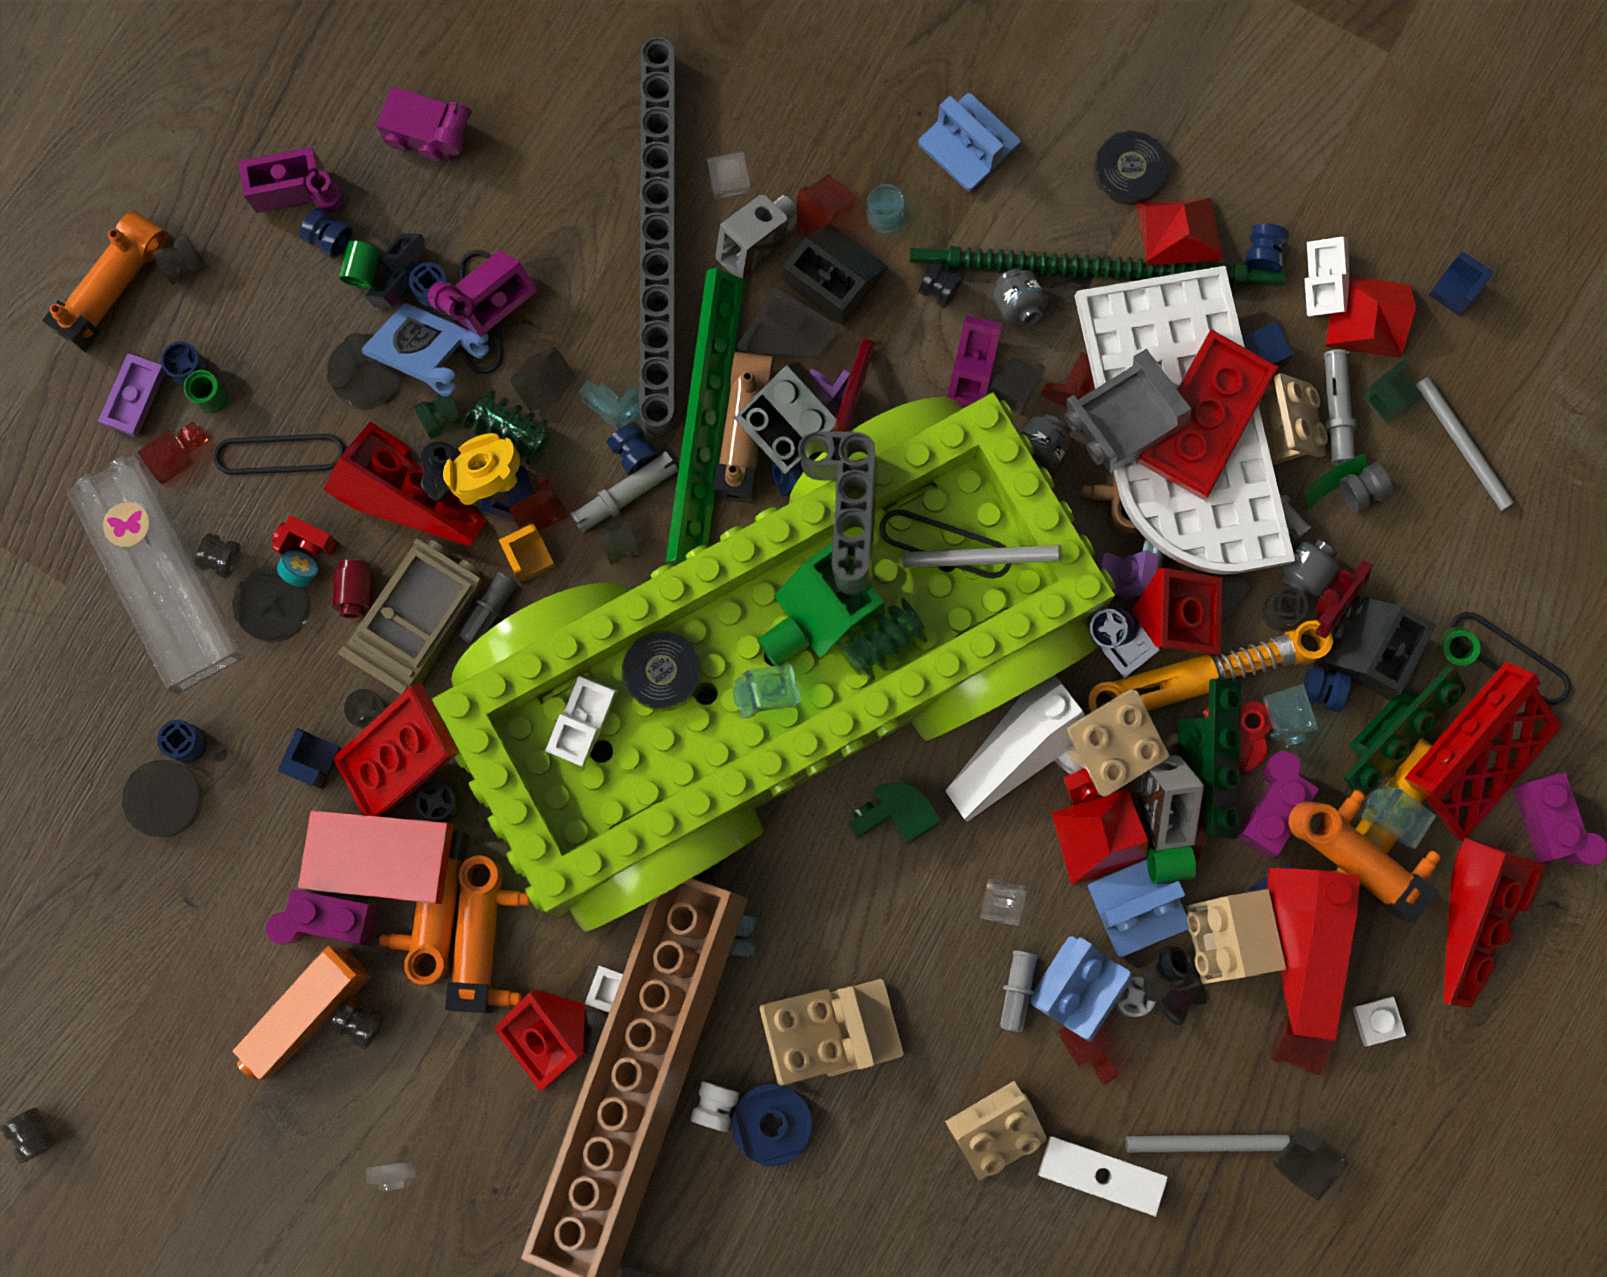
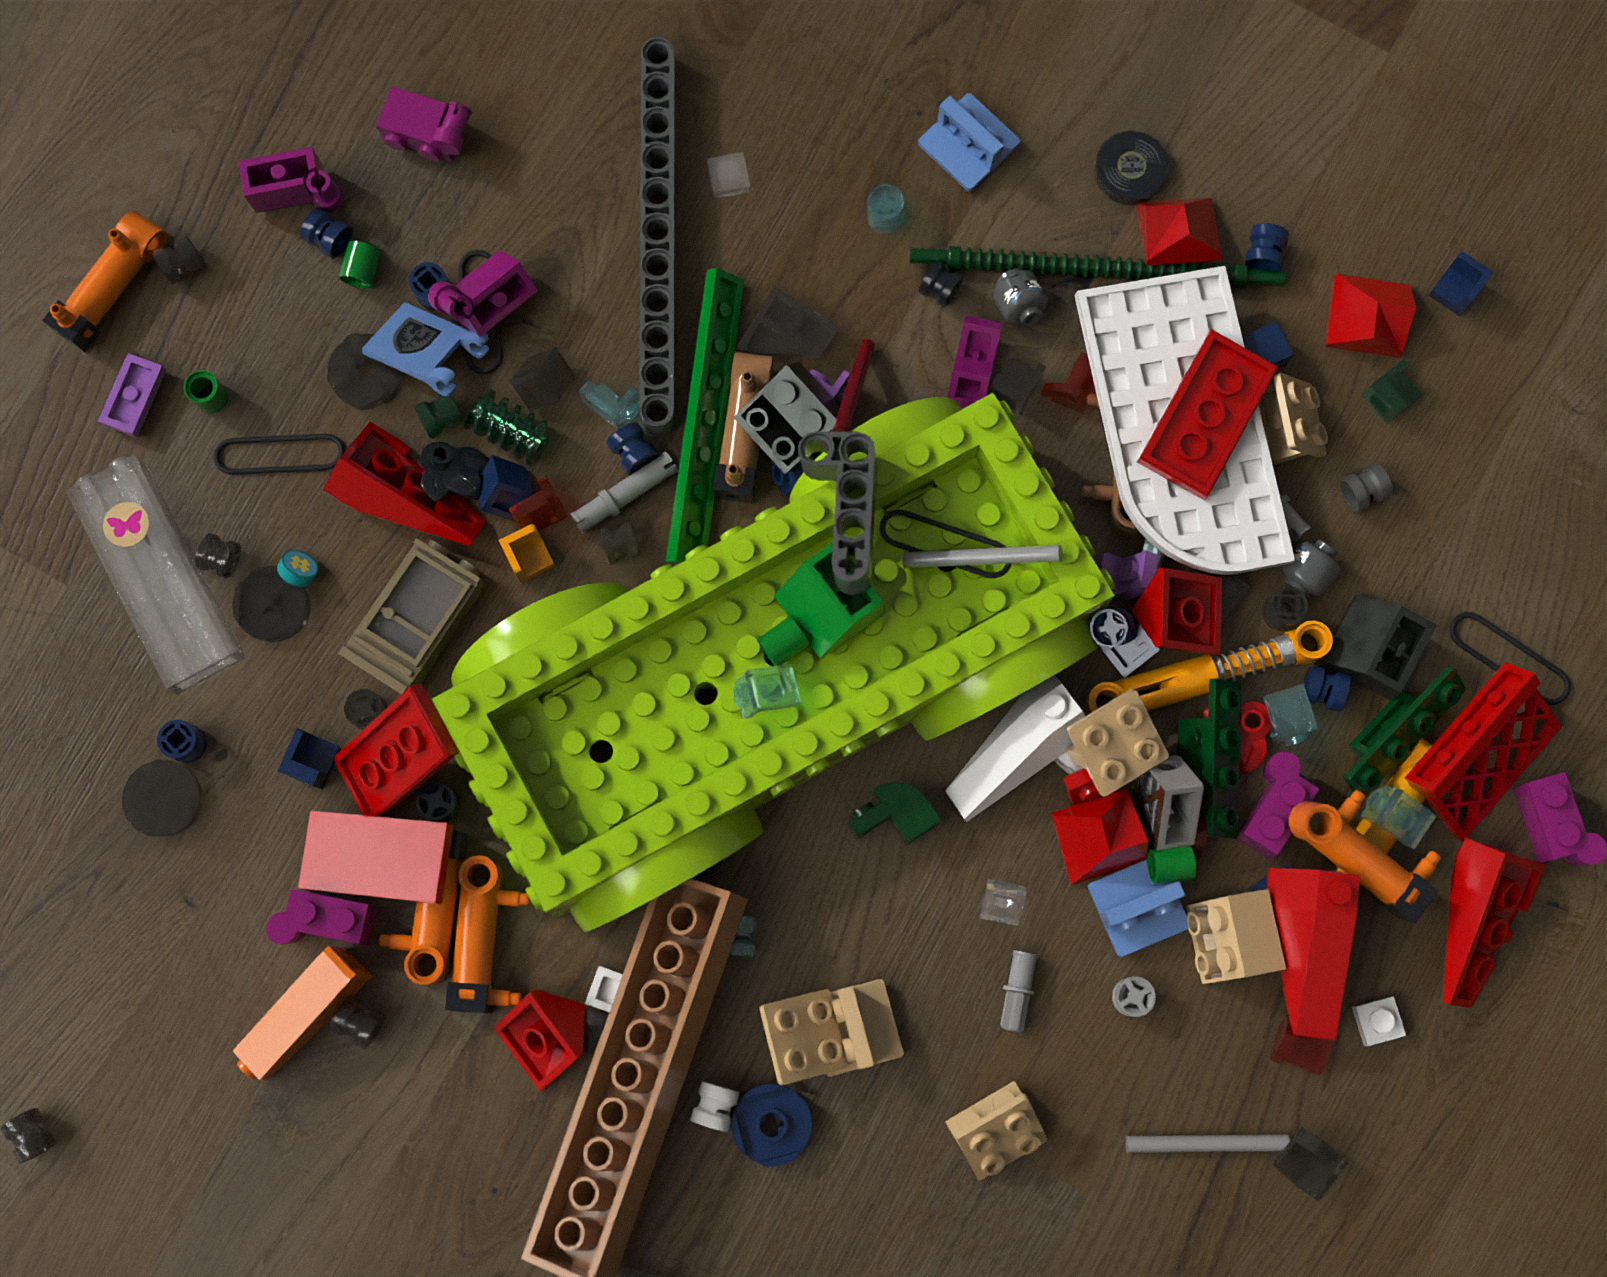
(169, 454): clear red plate -> none
(179, 358): dark blue wheel -> none
(310, 538): red bracket -> none
(352, 588): dark red brick -> none
(390, 1175): clear plate -> none
(399, 261): black slope -> none
(474, 483): yellow plate -> none
(488, 608): dark grey axle -> none
(582, 720): white slope -> none
(661, 671): black tile -> none
(753, 234): light grey torso -> none
(822, 203): clear red tile -> none
(833, 272): pearl dark grey slope -> none
(884, 640): clear green piece -> none
(1049, 440): dark grey head -> none
(1080, 987): medium blue bracket -> none
(1090, 1051): clear red plate -> none
(1125, 1182): white tile -> none
(1128, 413): flat silver panel -> none
(1173, 983): black plate -> none
(1328, 276): white slope -> none
(1330, 480): green sticker -> none
(1339, 406): light grey pin -> none
(1340, 597): dark red piece -> none
(1465, 443): light grey bar -> none
(1465, 659): green beam -> none

